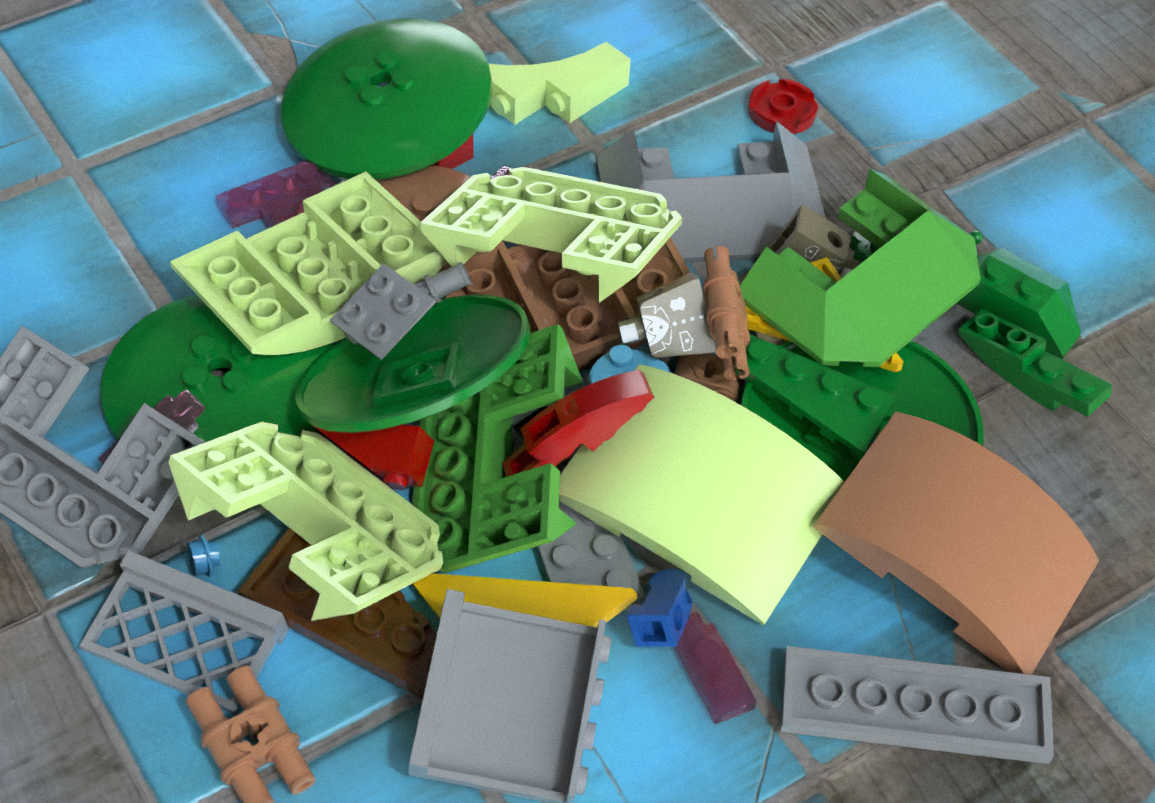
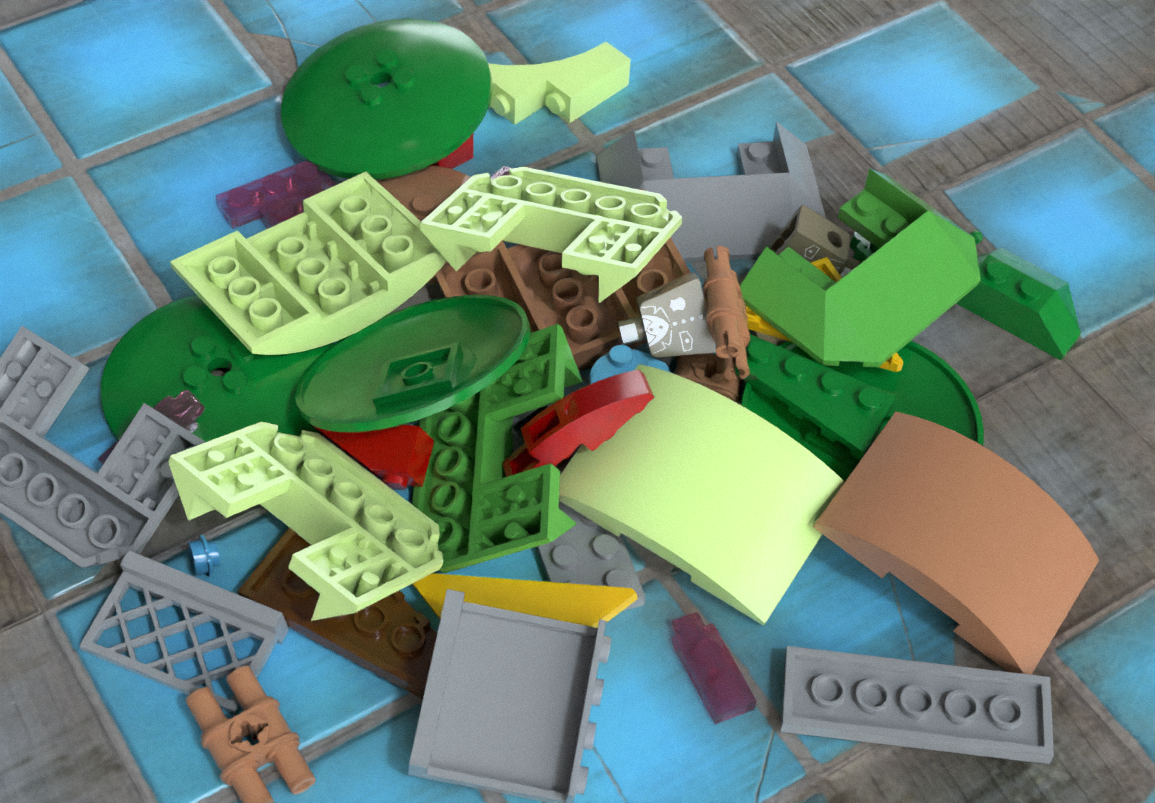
(382, 311): light grey hinge -> none
(445, 282): light grey axle -> none
(664, 612): blue leg -> none
(771, 104): red tile -> none
(1026, 365): green slope -> none

